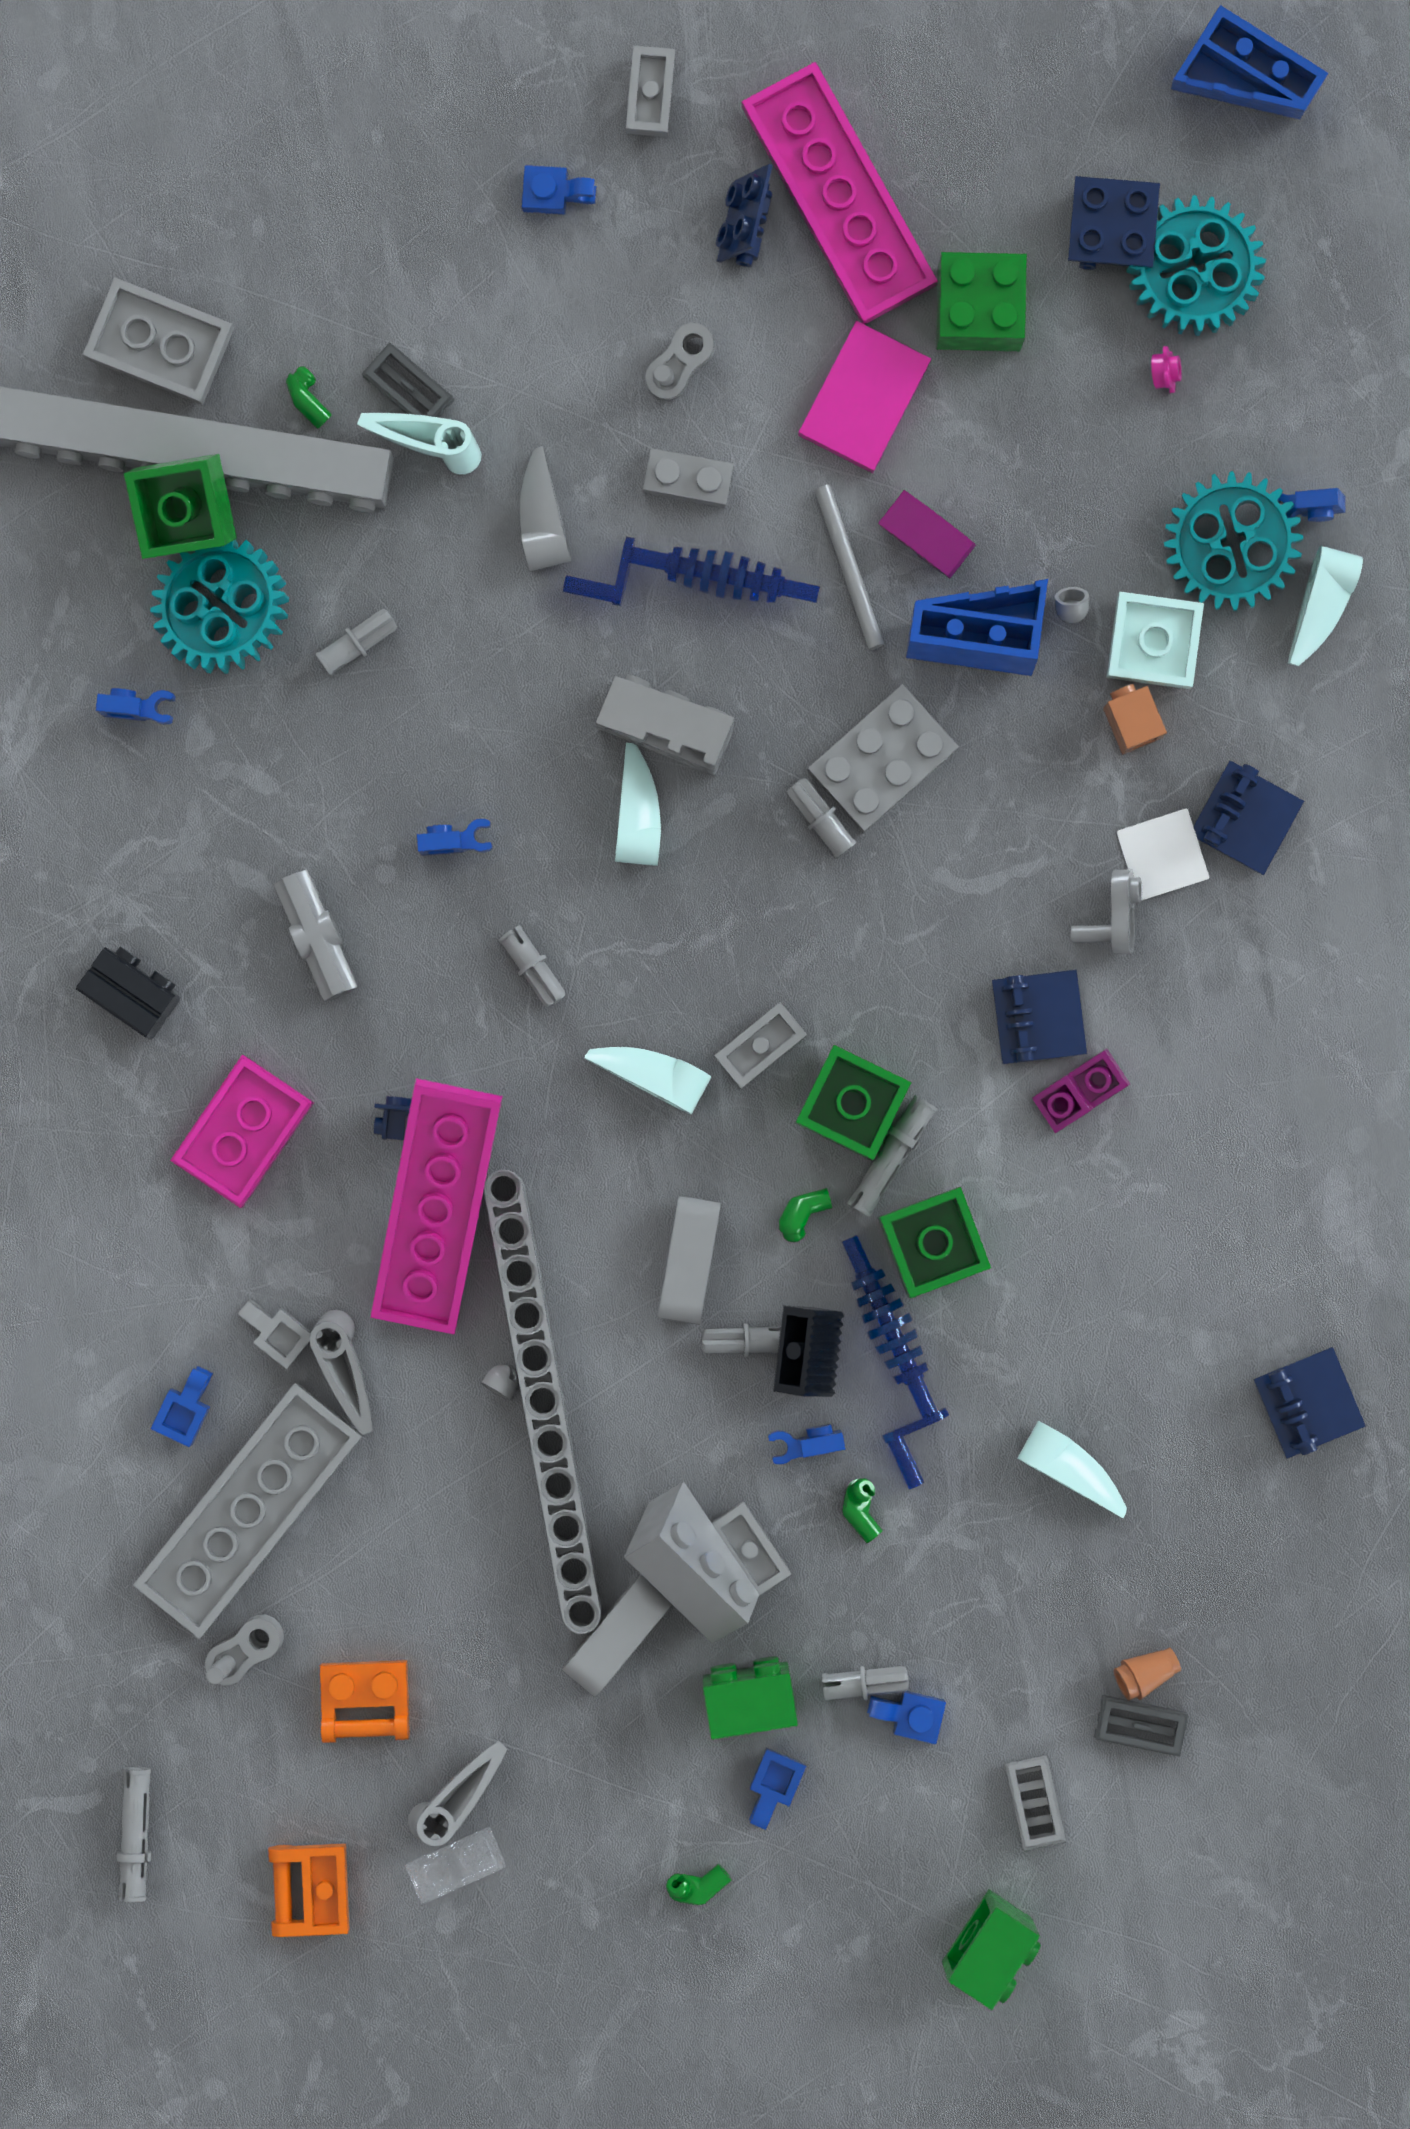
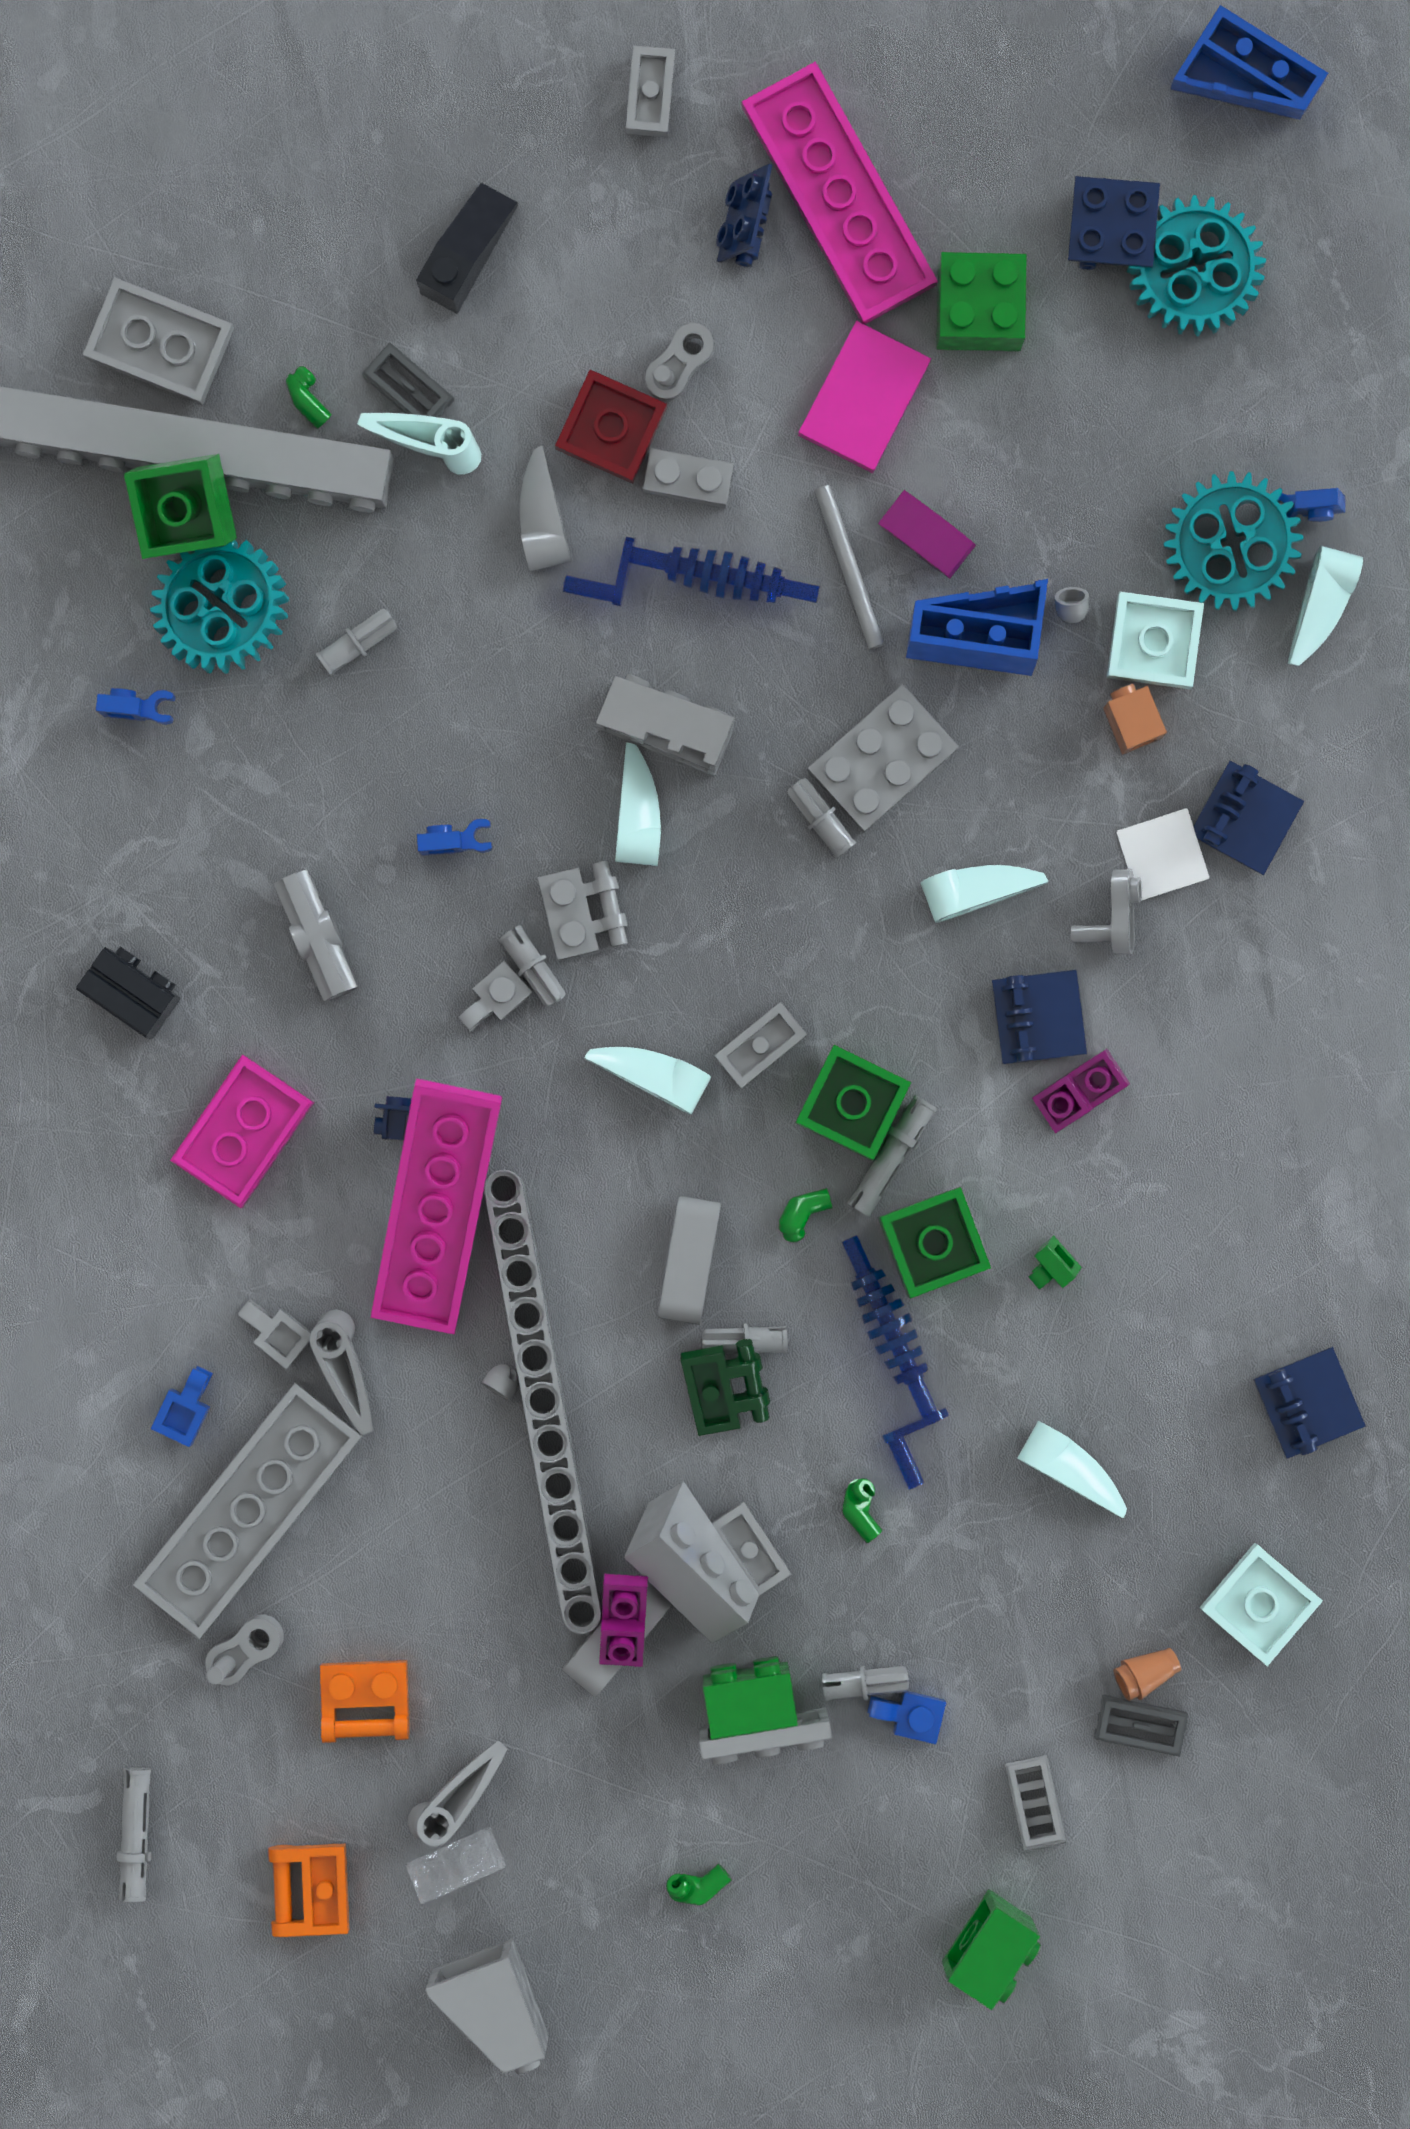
(465, 248): none -> black slope
(493, 2006): none -> light grey slope
(498, 994): none -> light grey plate
(549, 190): blue plate -> none
(570, 915): none -> light grey plate
(611, 426): none -> dark red plate
(623, 1620): none -> magenta slope
(711, 1389): none -> dark green plate
(775, 1782): blue plate -> none
(808, 1351): black brick -> none
(809, 1734): none -> light grey plate
(818, 1441): blue plate -> none
(973, 888): none -> light aqua piece
(1054, 1263): none -> green tile
(1166, 370): dark pink plate -> none
(1261, 1604): none -> light aqua plate

